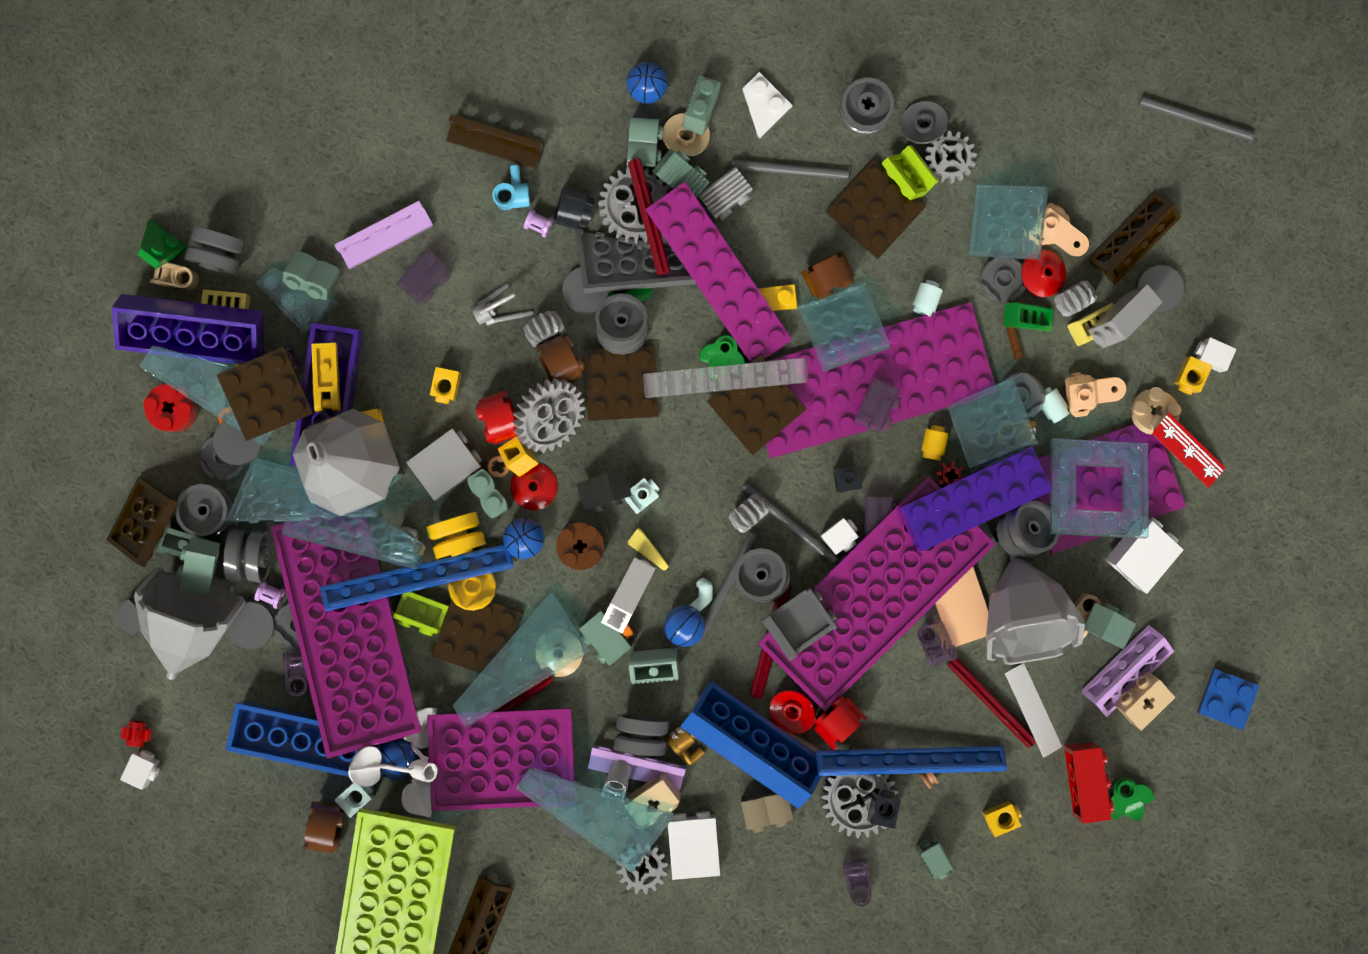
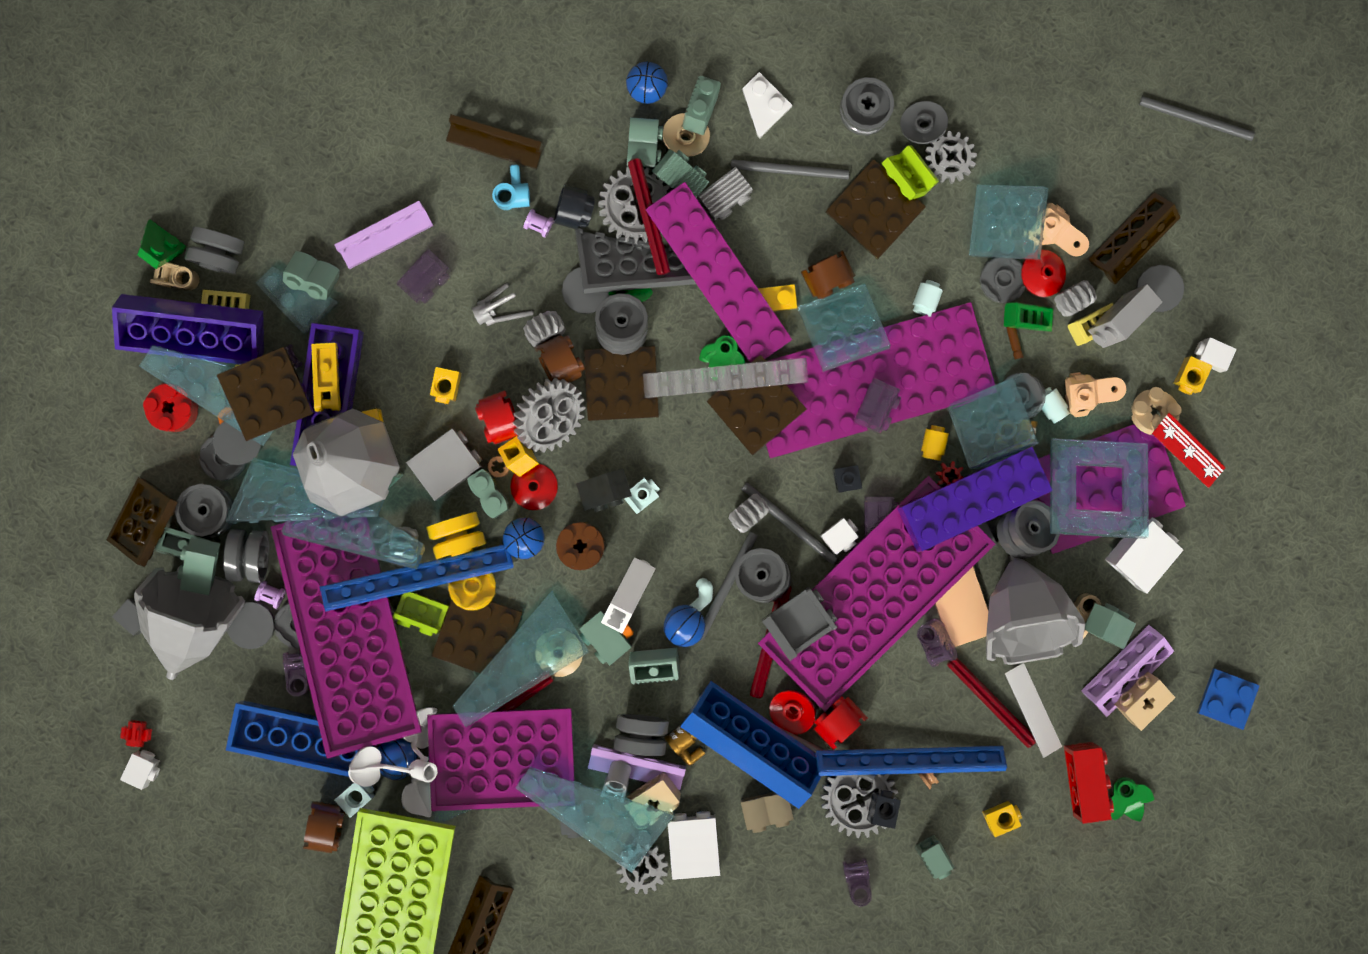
(643, 545): light yellow slope -> none

